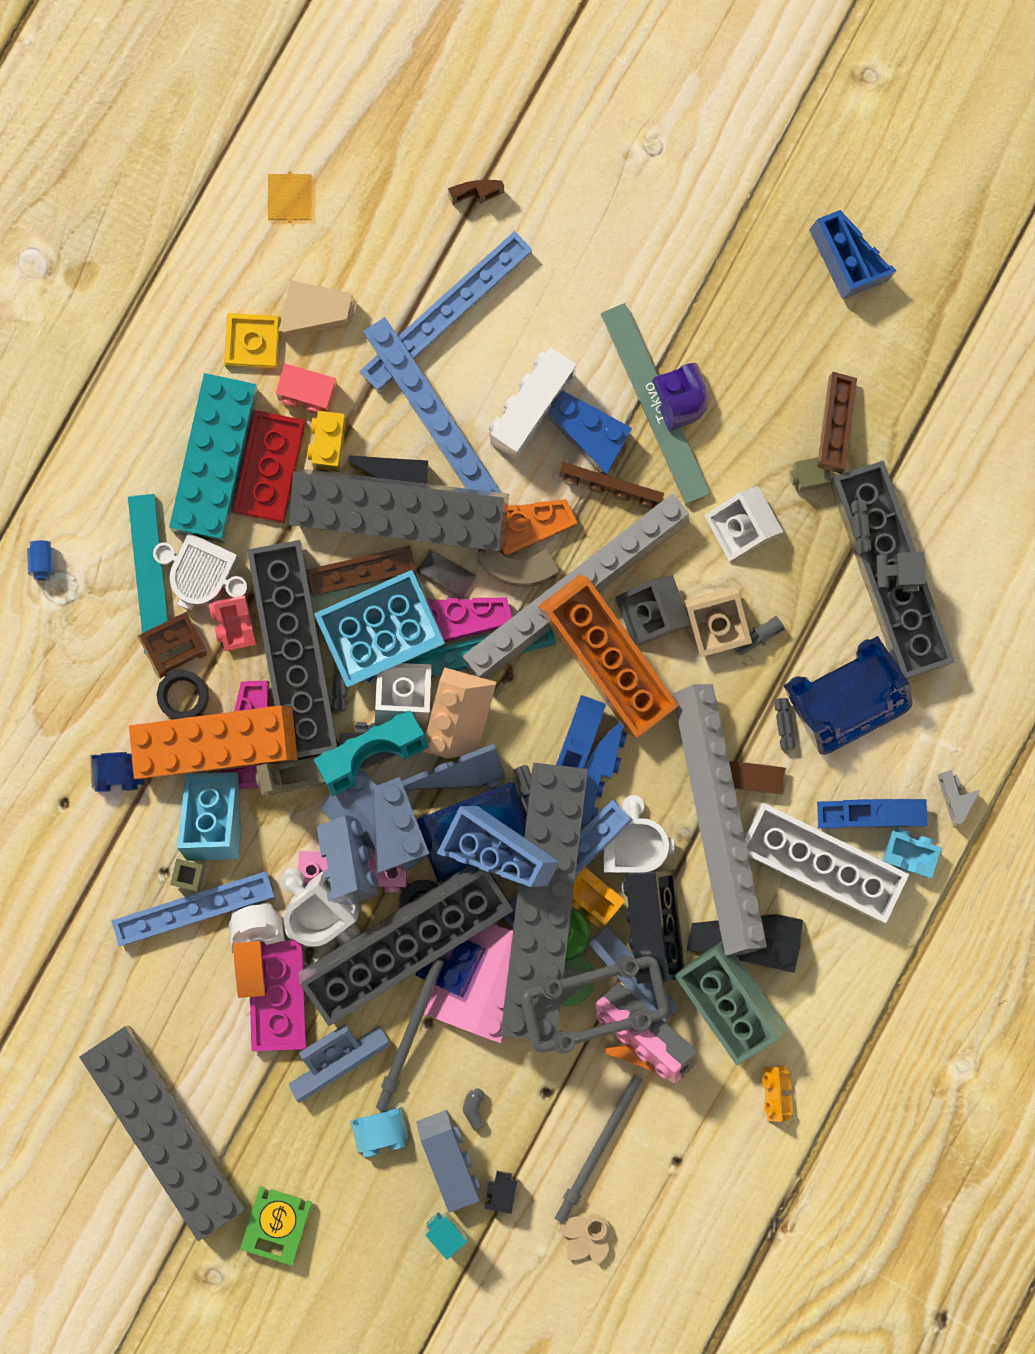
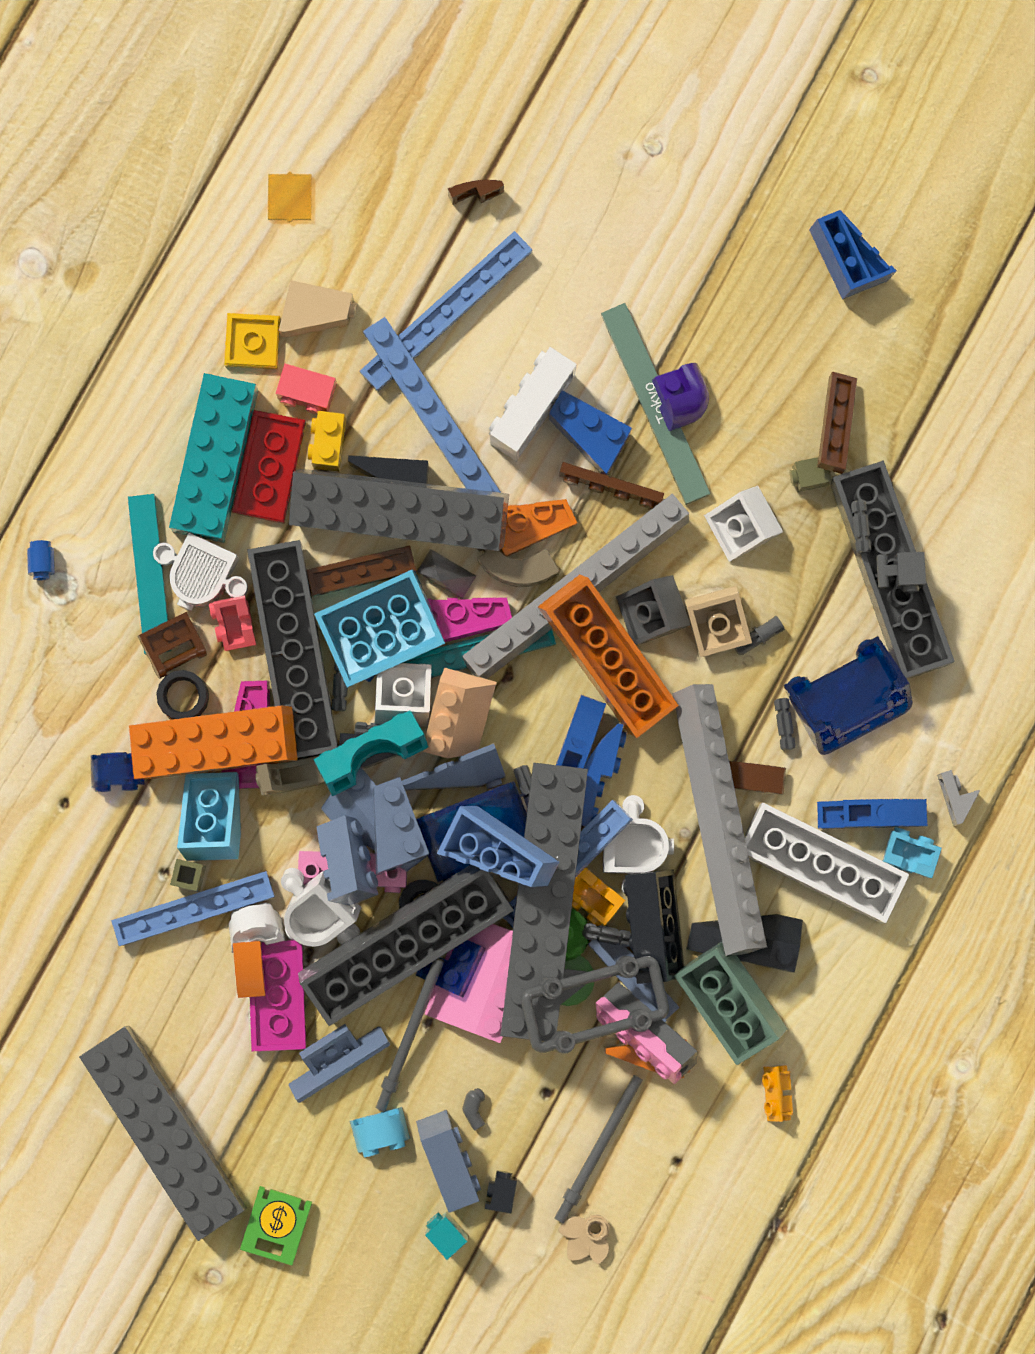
(606, 934): none -> dark grey axle

